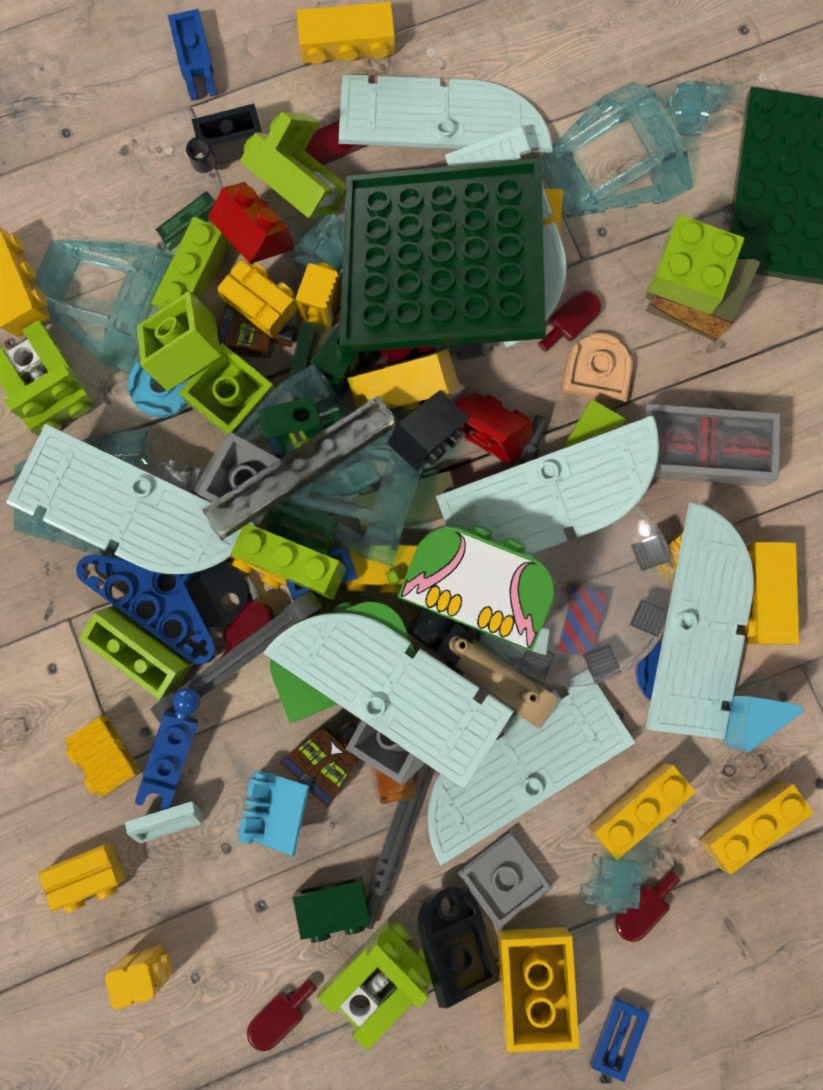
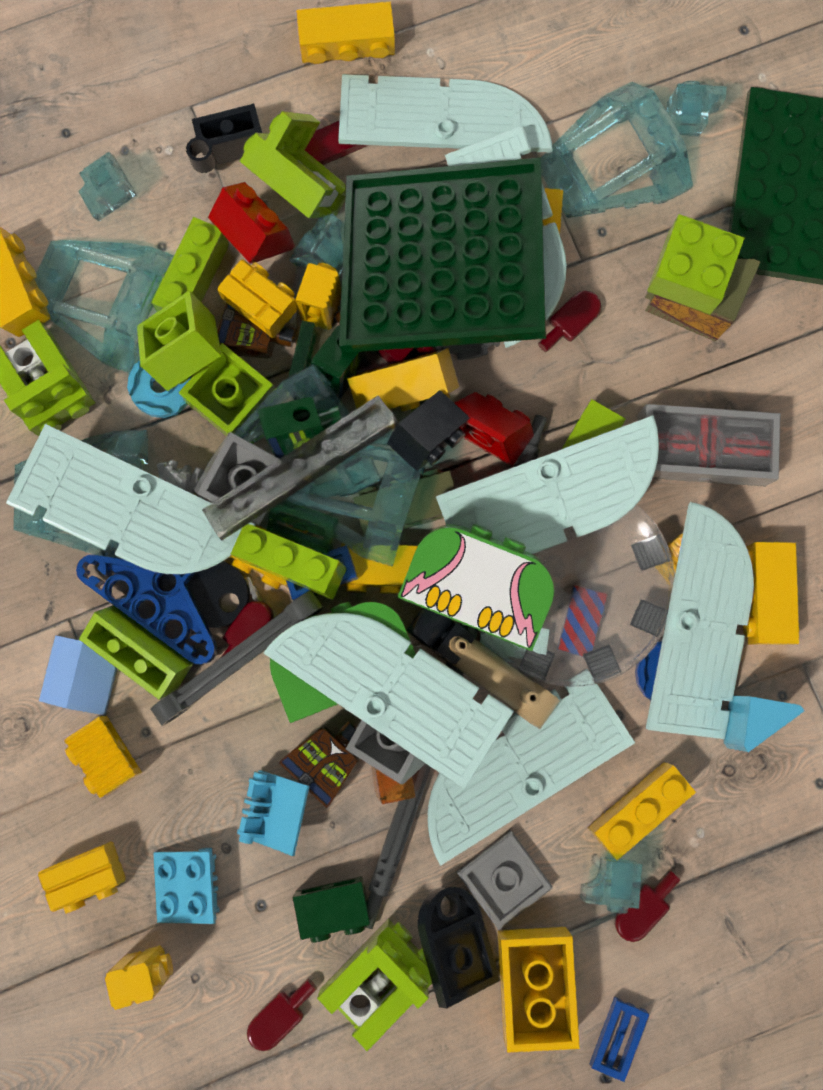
(77, 677): none -> light blue slope
(105, 186): none -> clear light blue brick
(164, 822): light aqua tile -> none
(170, 749): blue plate -> none
(174, 229): clear green tile -> none
(186, 887): none -> medium azure hinge
(192, 50): blue hinge -> none
(392, 577): lime piece -> none
(598, 369): light nougat tile -> none
(756, 826): yellow brick -> none

